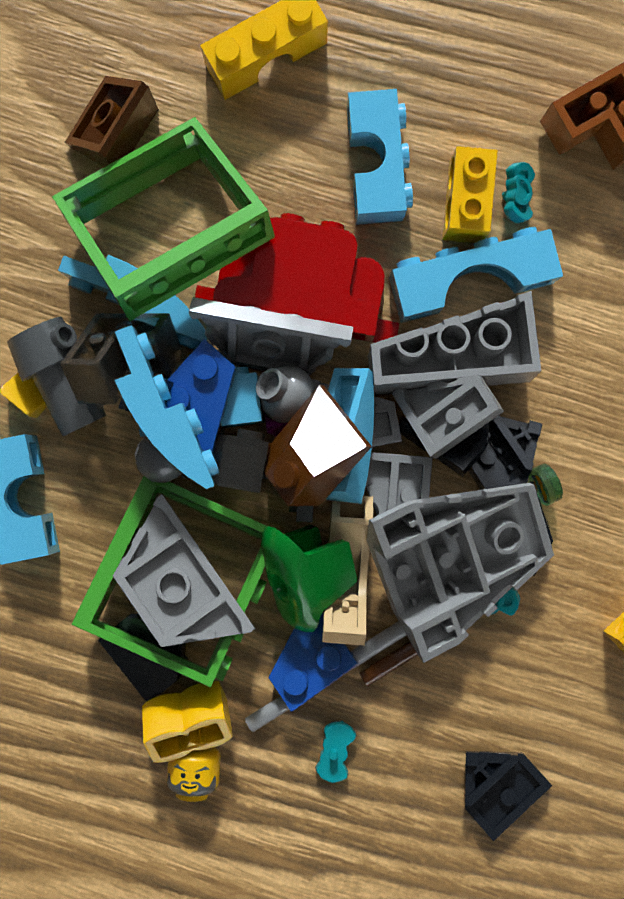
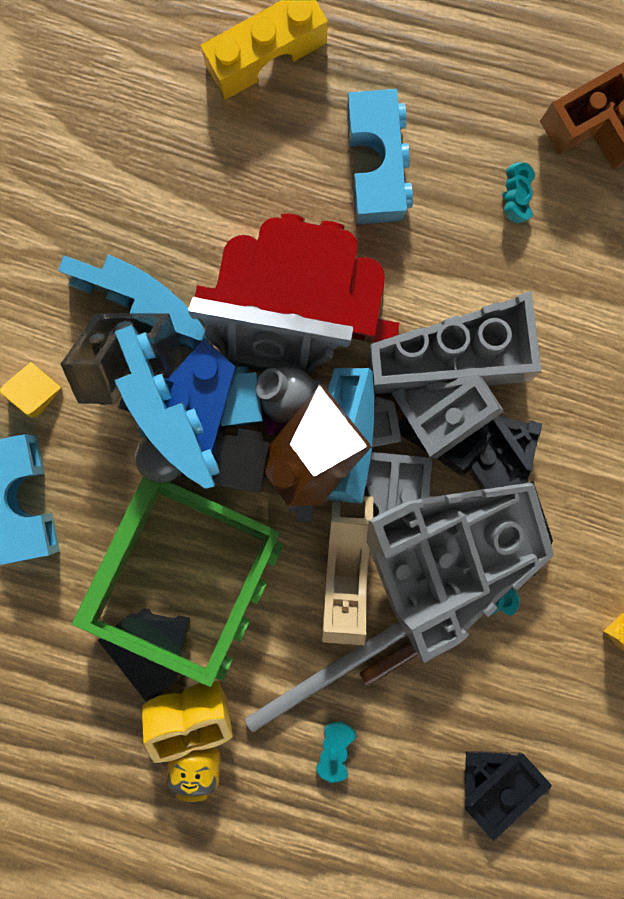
(38, 357): dark grey piece -> none
(113, 120): reddish brown slope -> none
(176, 584): light grey wing -> none
(189, 260): bright green window -> none
(306, 573): green piece -> none
(309, 666): blue wing -> none
(469, 194): yellow brick -> none
(521, 262): medium azure arch -> none
(546, 484): clear green tile -> none

